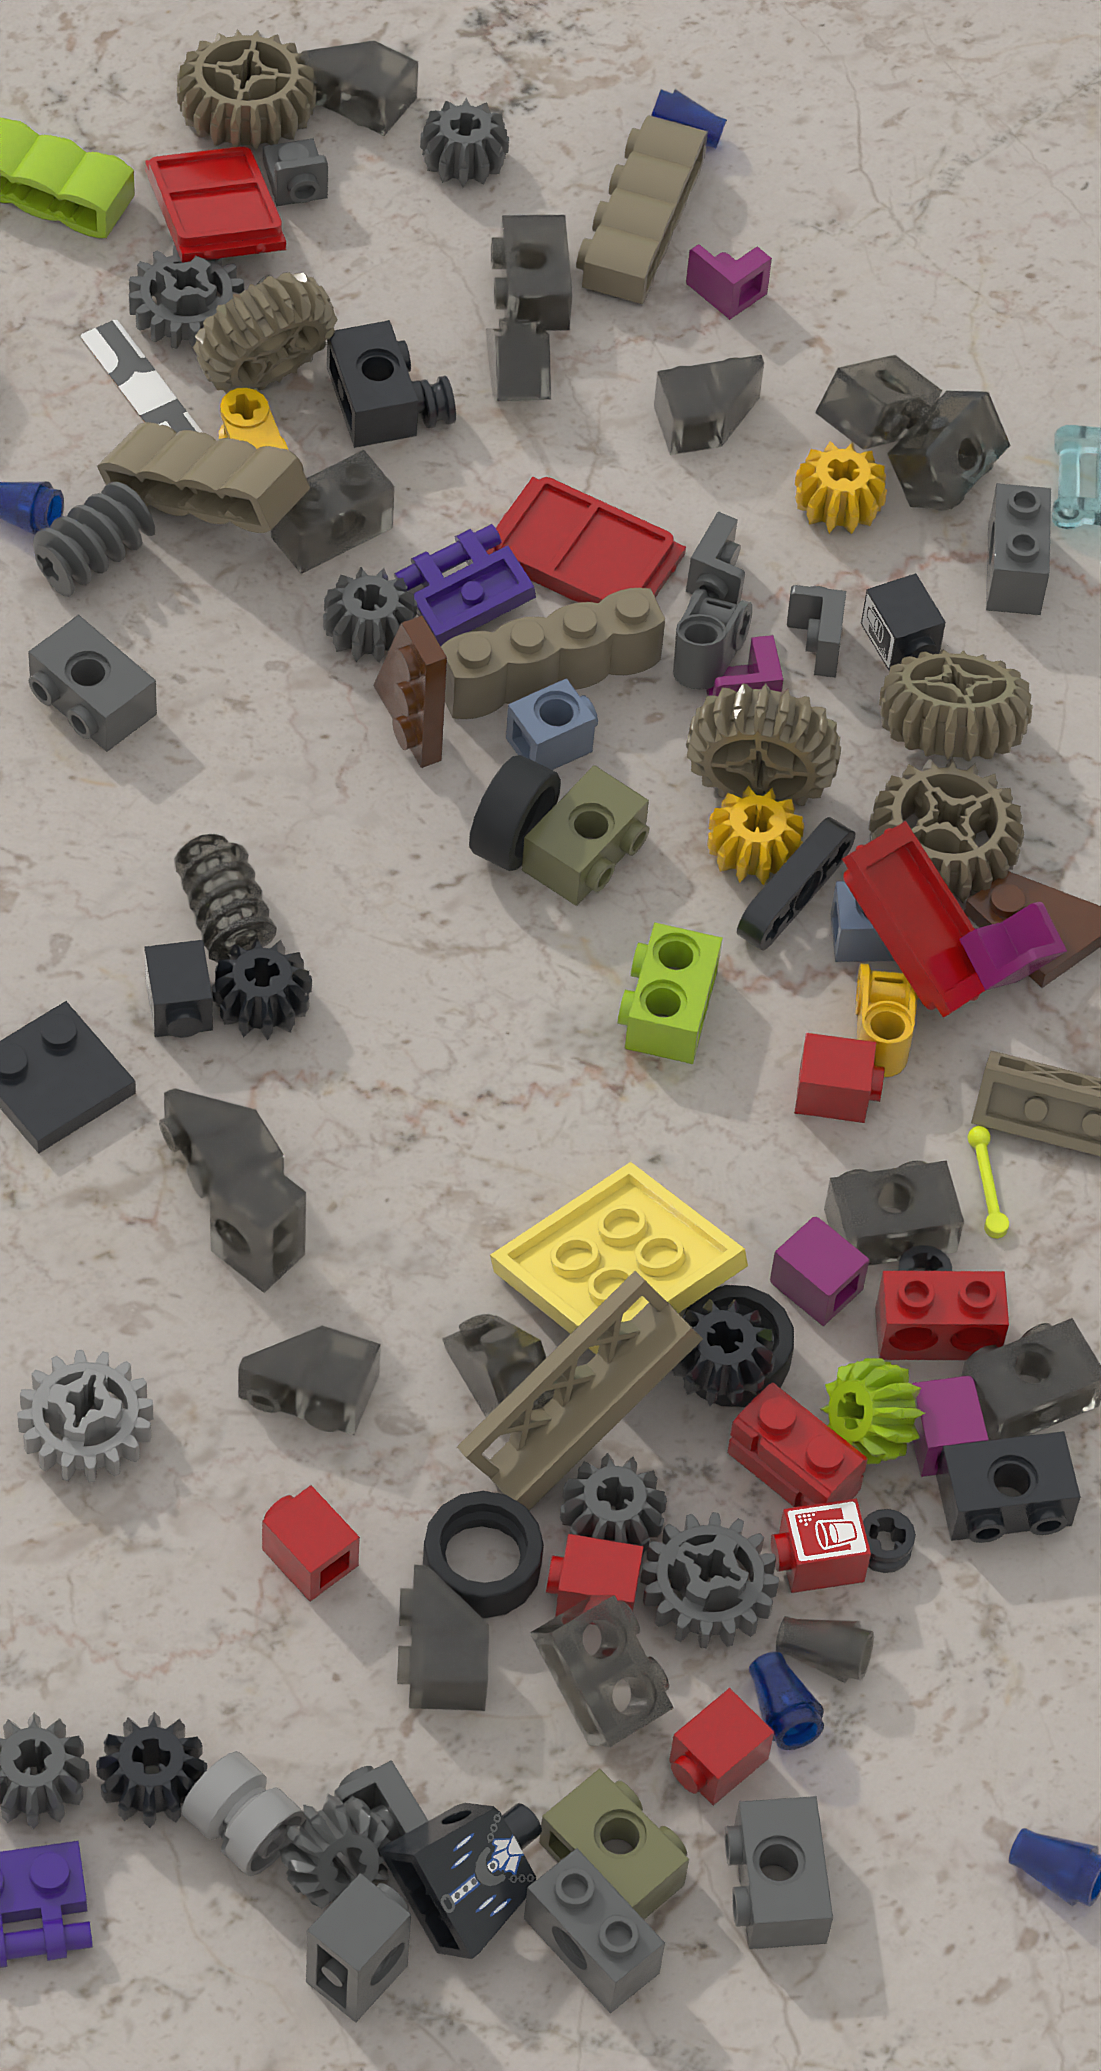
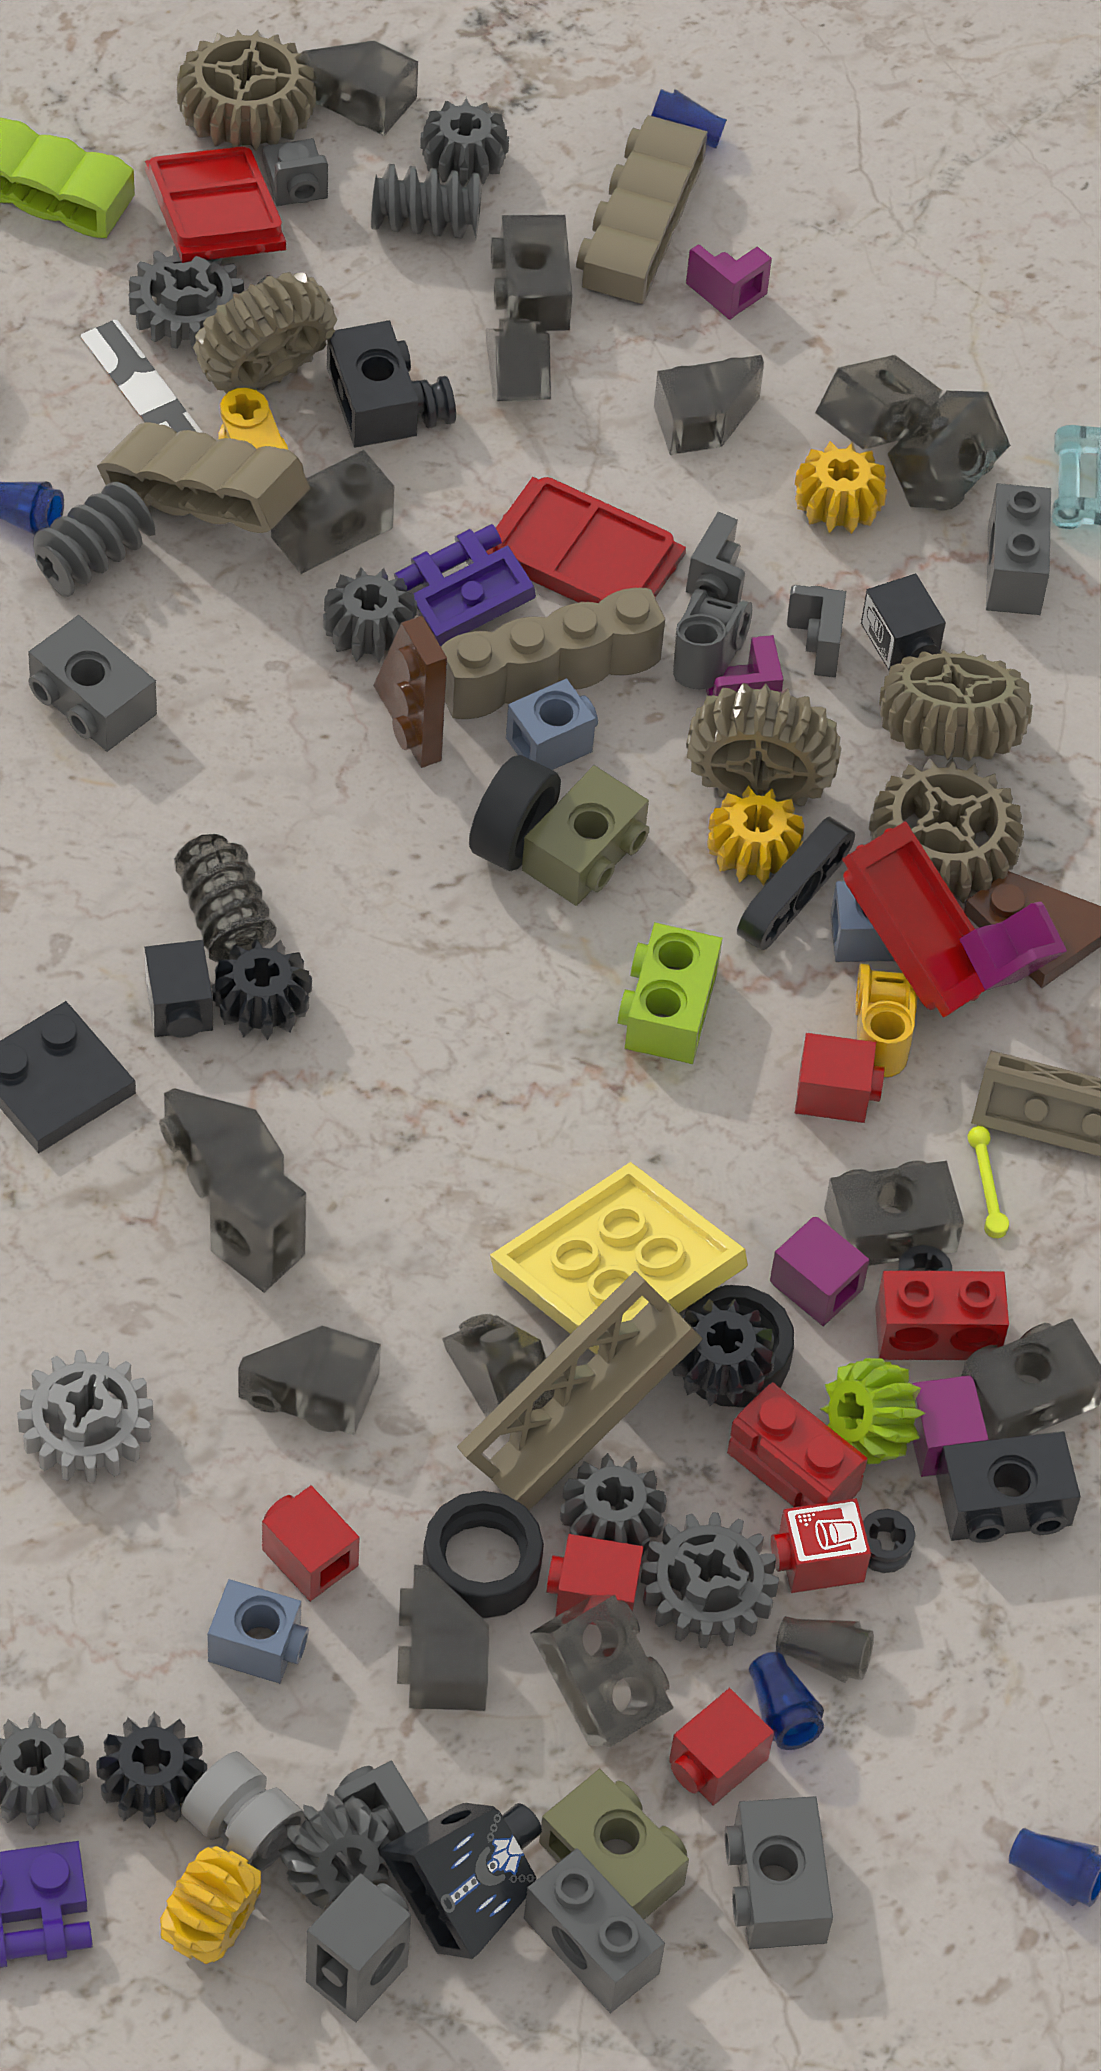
(210, 1904): none -> yellow gear
(251, 1607): none -> sand blue brick
(426, 202): none -> dark grey piece

